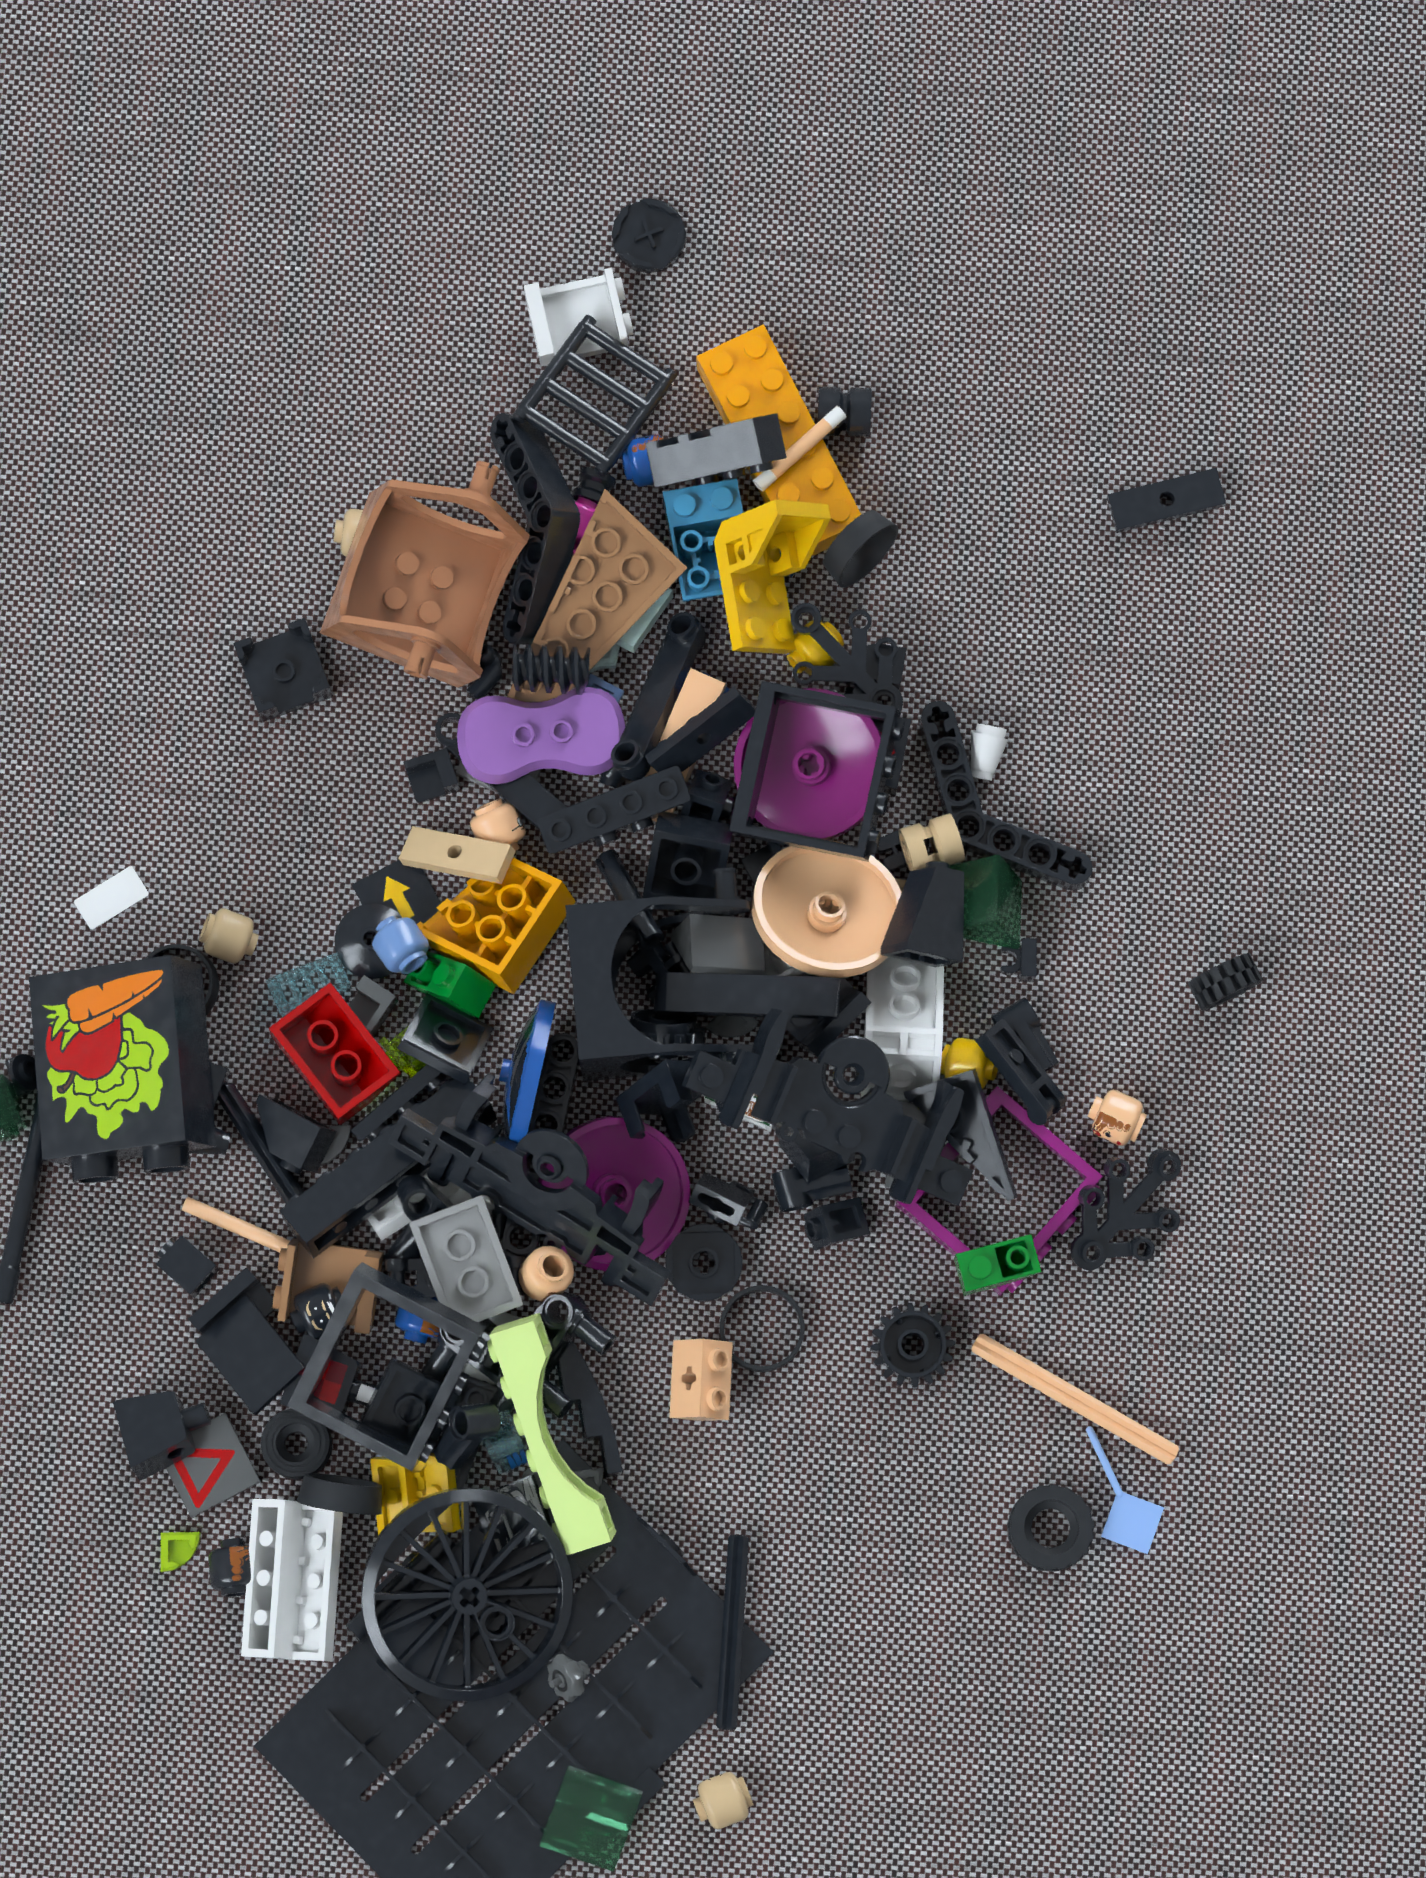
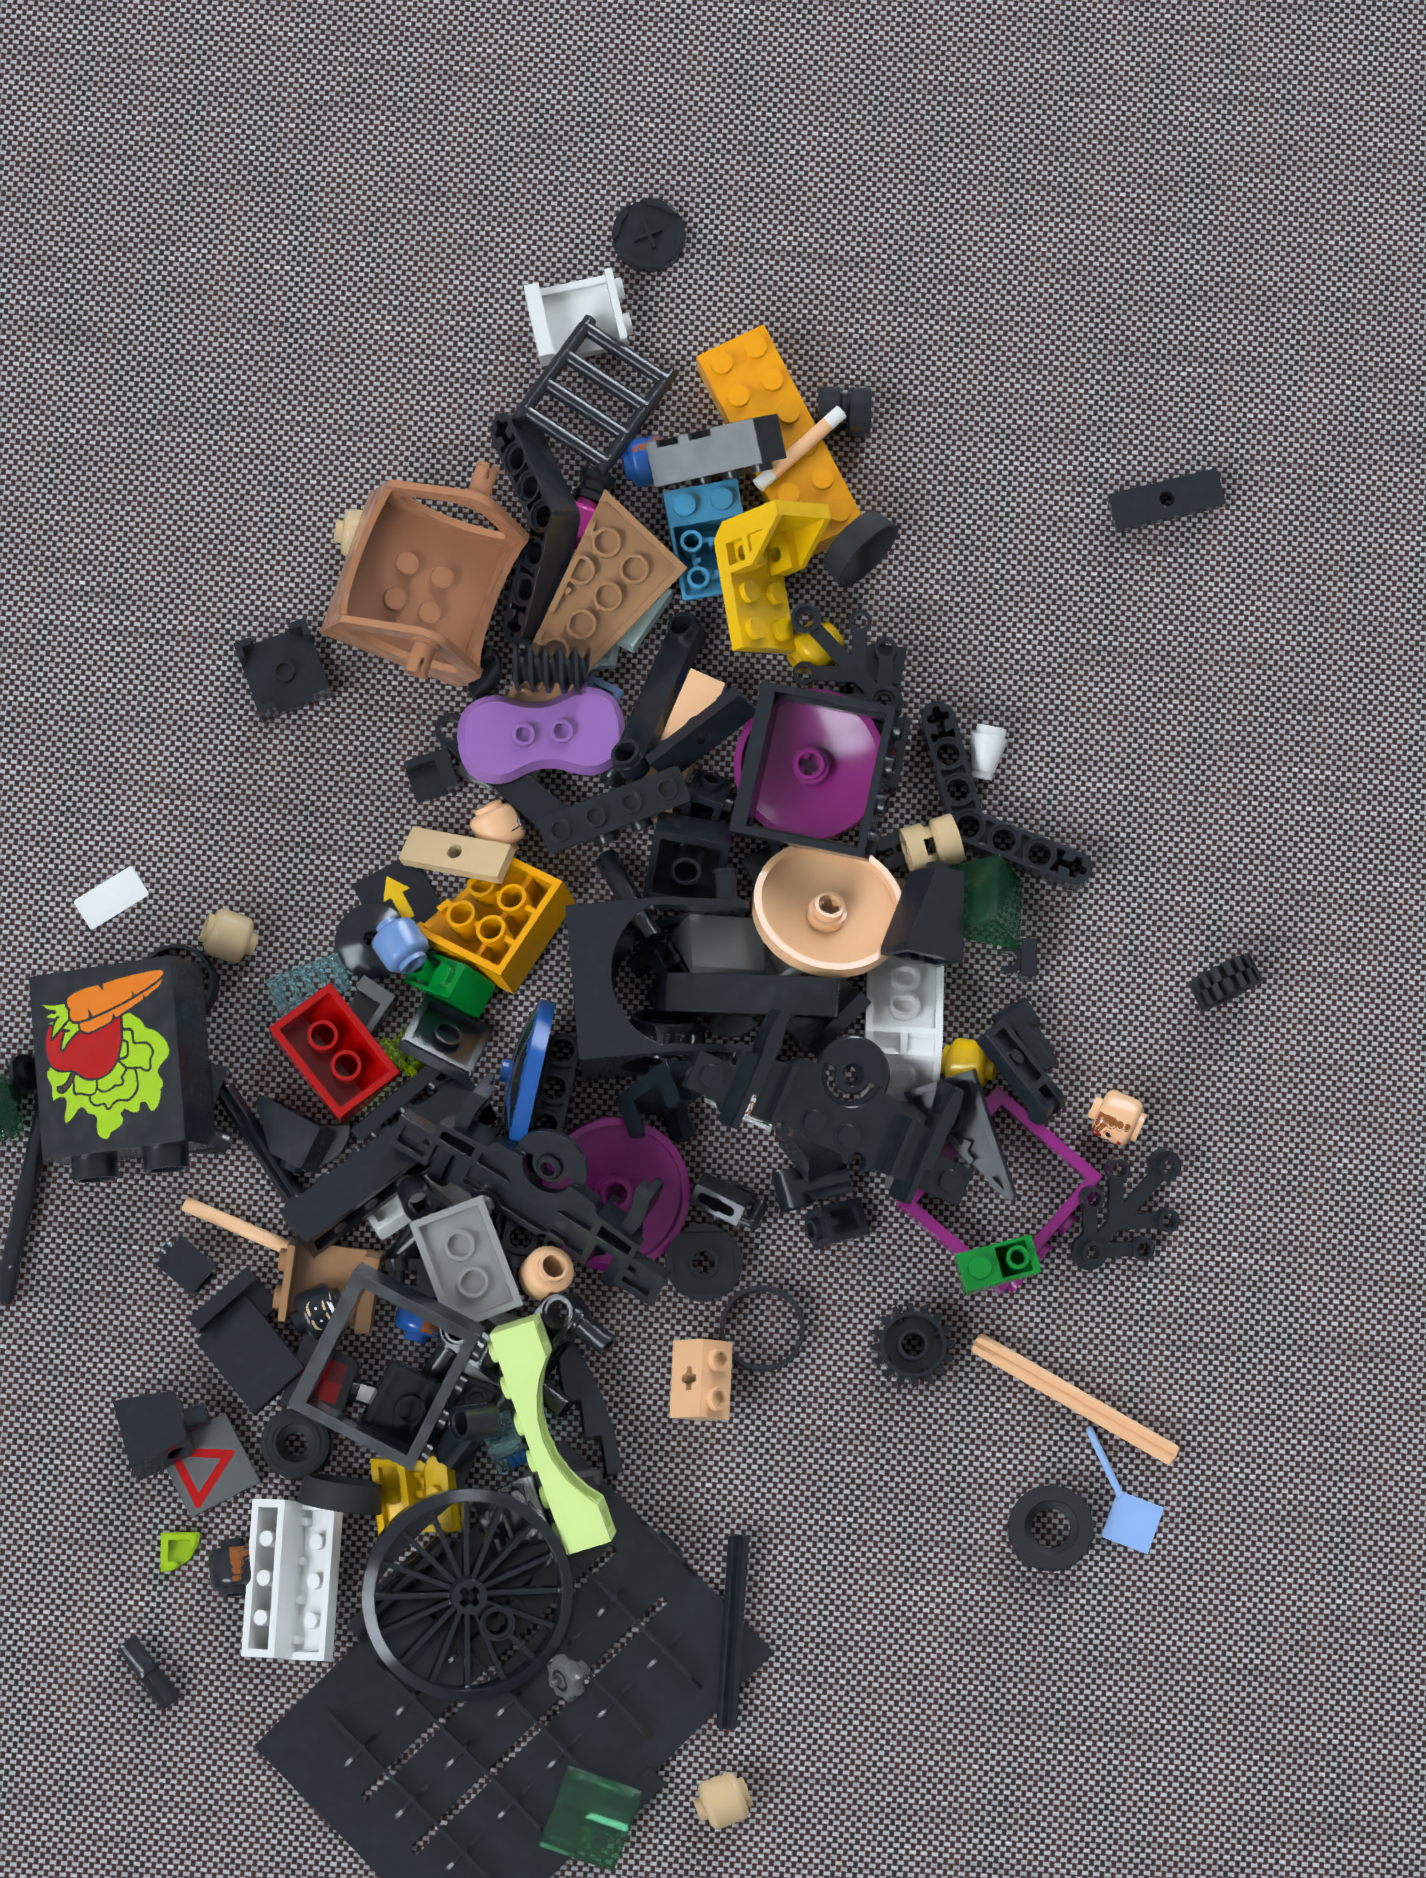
(148, 1672): none -> black axle

